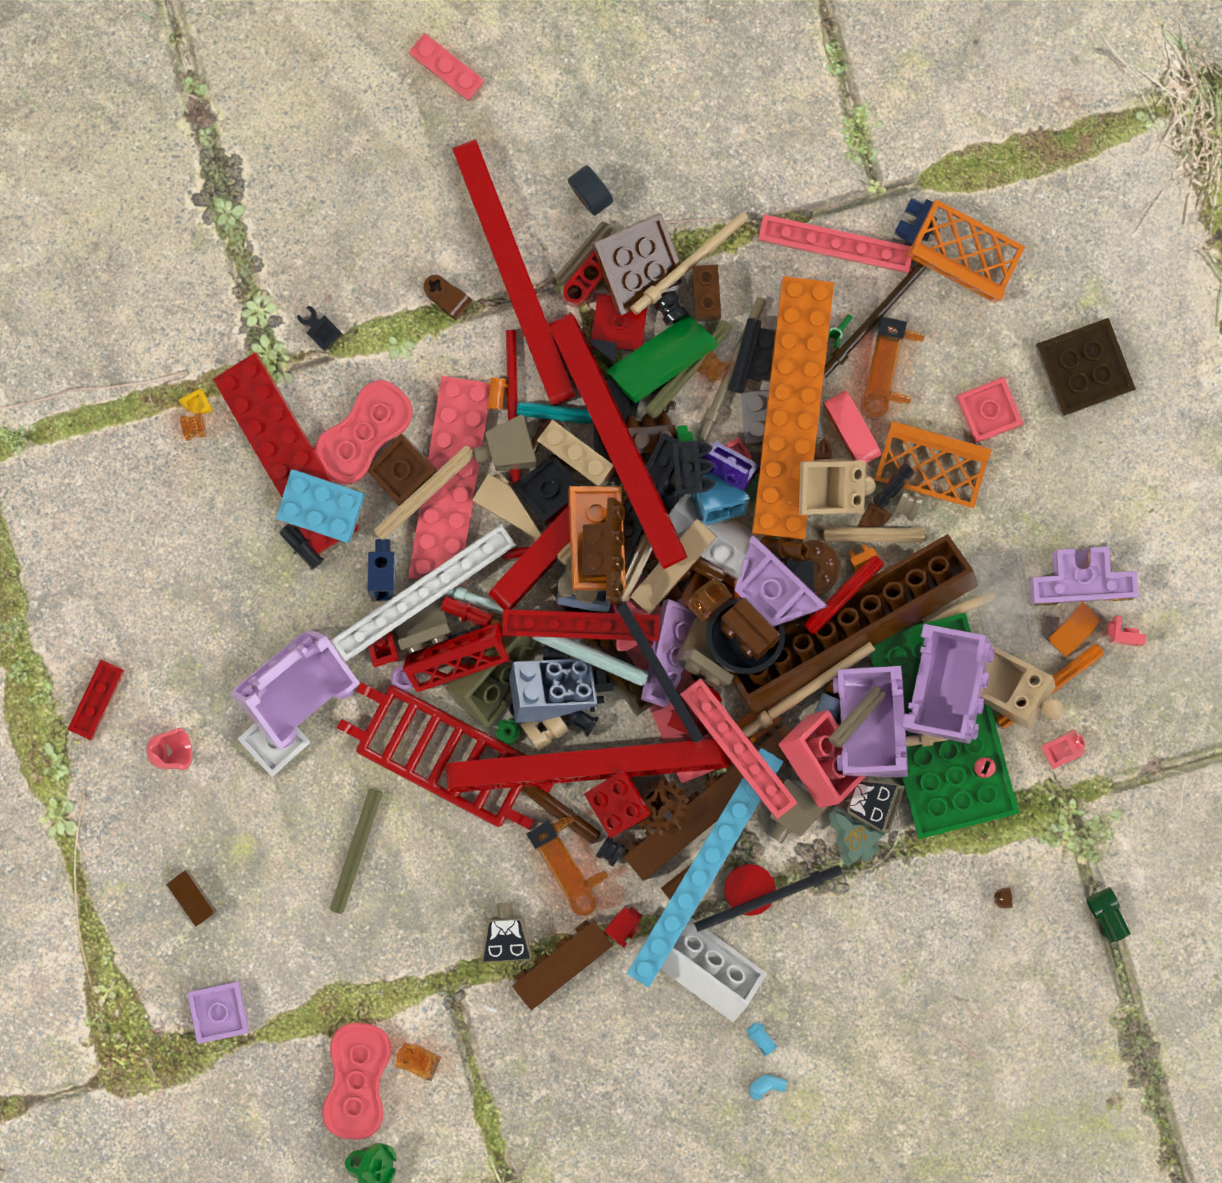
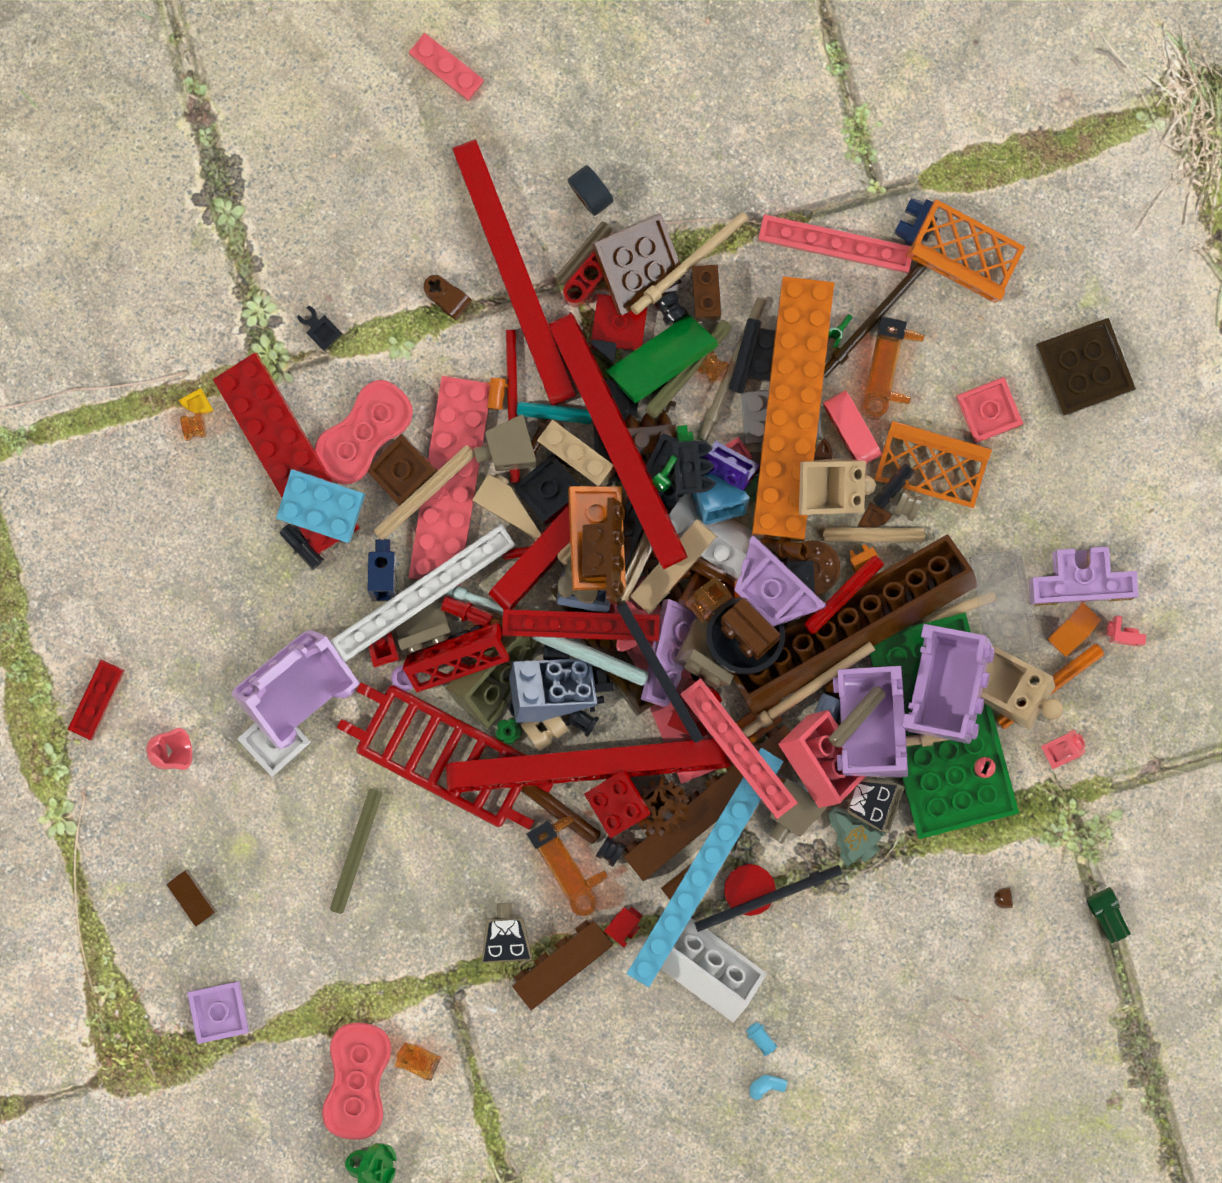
(660, 480): none -> green hand

